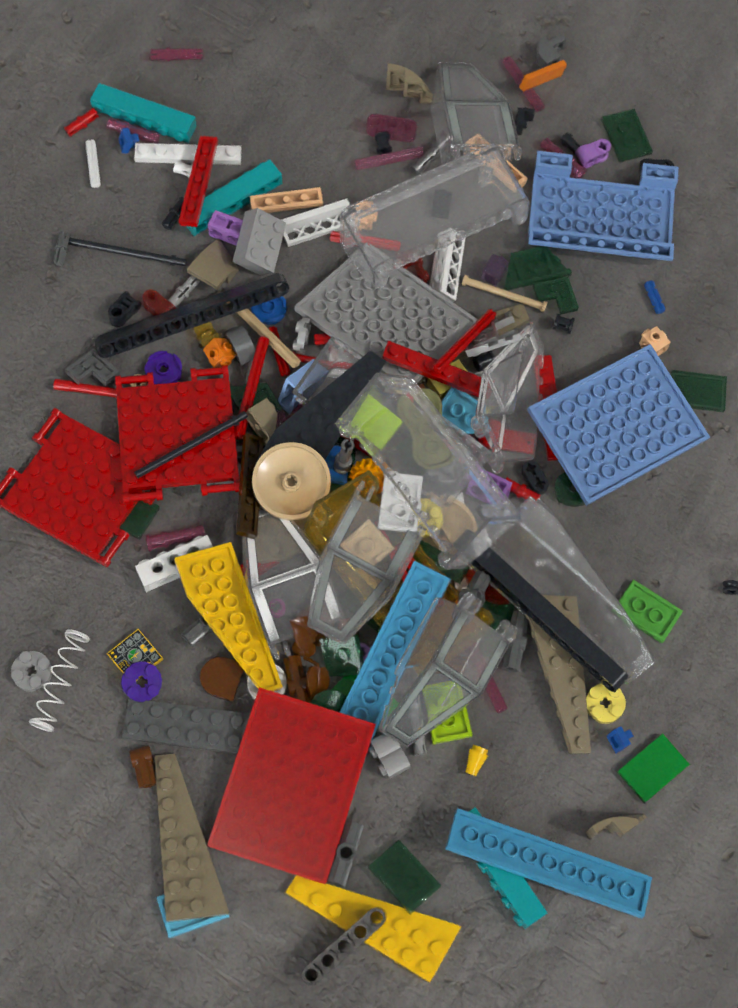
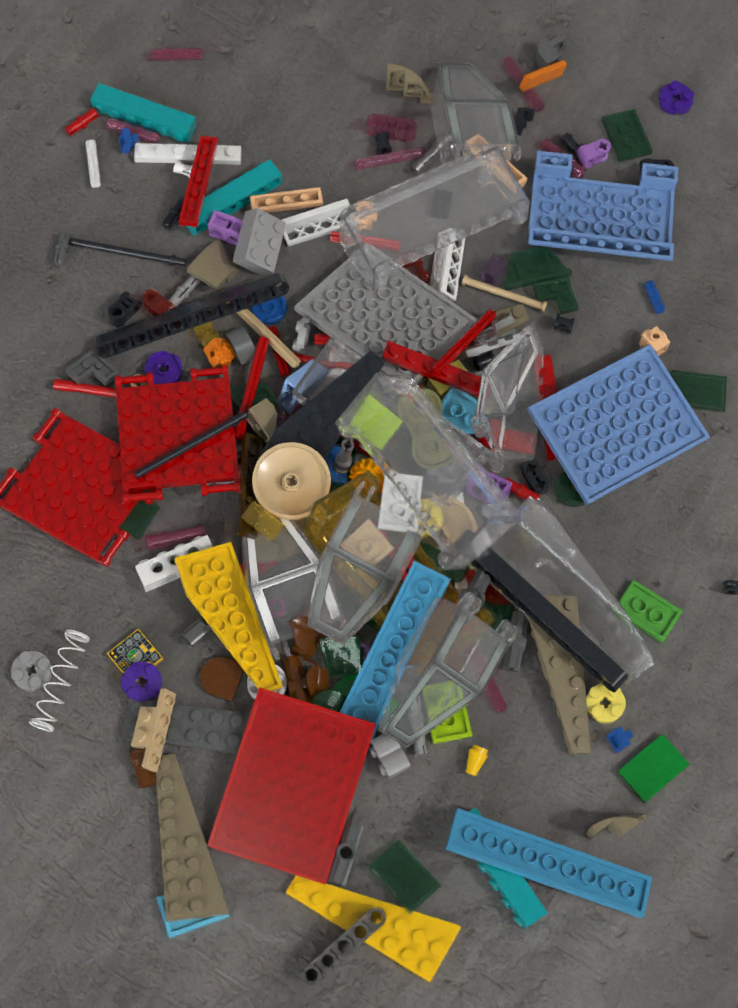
(152, 729): none -> tan bracket
(262, 521): none -> clear yellow tile
(679, 90): none -> dark purple plate

